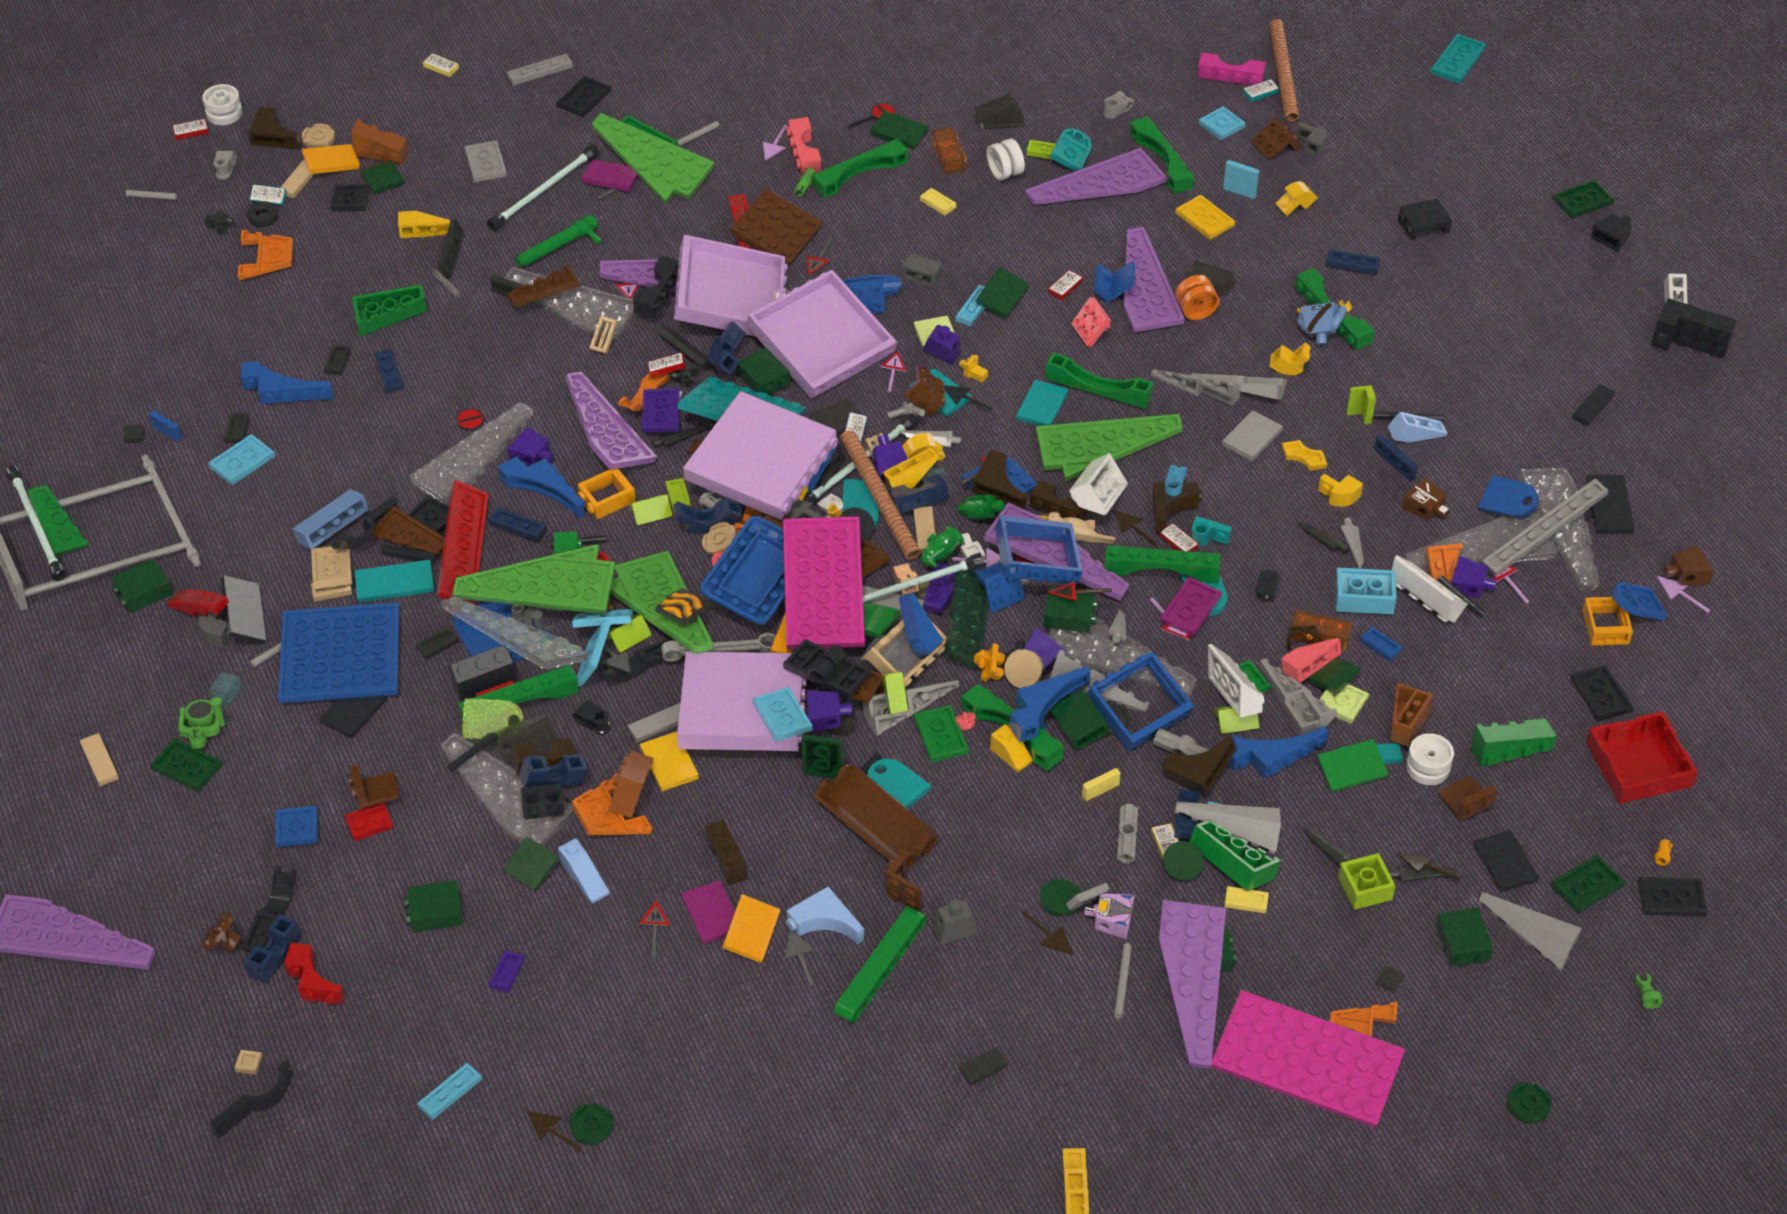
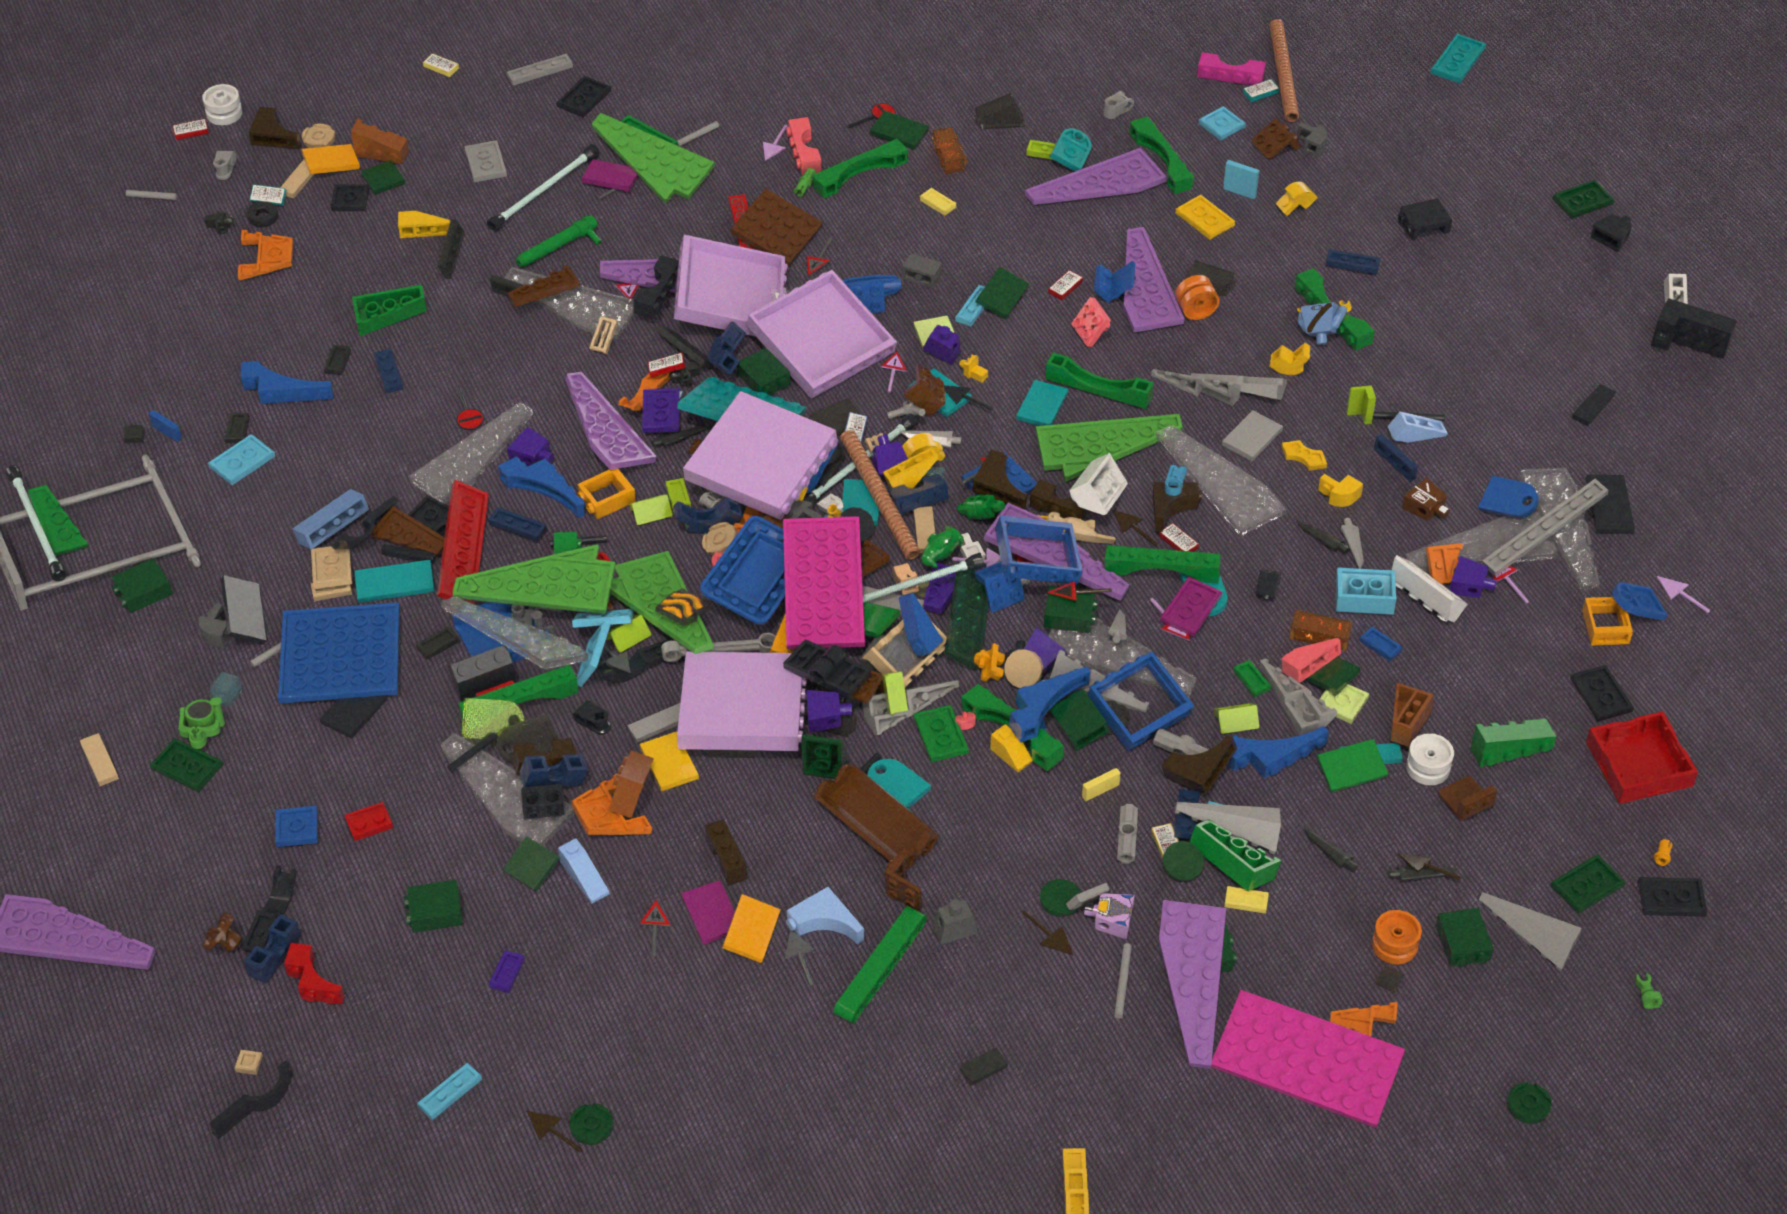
(197, 602): red slope -> none
(373, 789): reddish brown bracket -> none
(453, 292): light grey piece -> none
(782, 714): medium azure tile -> none
(1005, 159): white wheel -> none
(1205, 529): teal plate -> none
(1233, 683): white slope -> none
(1236, 494): none -> clear wing
(1309, 629): dark brown cap -> none
(1366, 881): lime brick -> none
(1396, 937): none -> orange wheel
(1471, 604): black bar -> none
(1505, 861): black tile -> none
(1690, 567): reddish brown torso -> none

